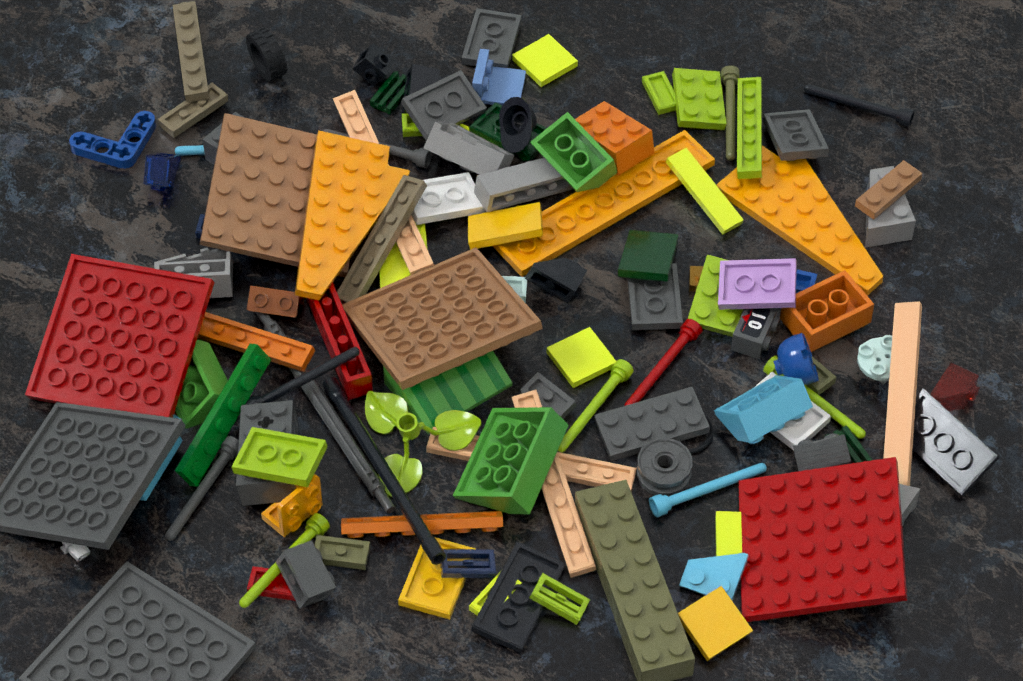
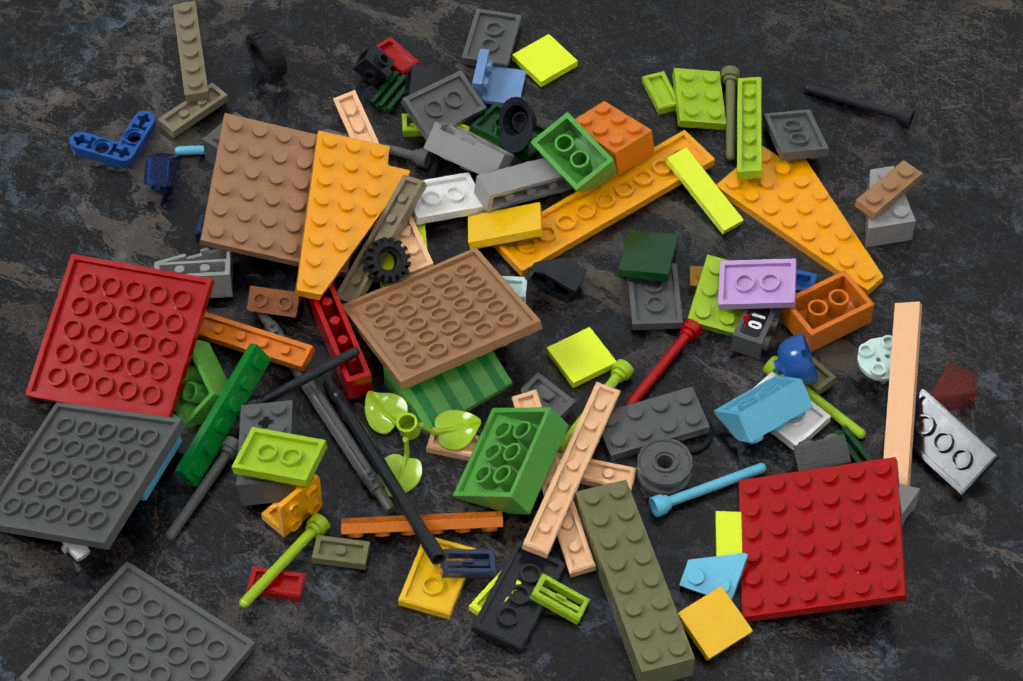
(306, 574): dark grey brick -> none
(400, 260): none -> black tyre
(402, 58): none -> red tile
(571, 470): none -> light nougat tile

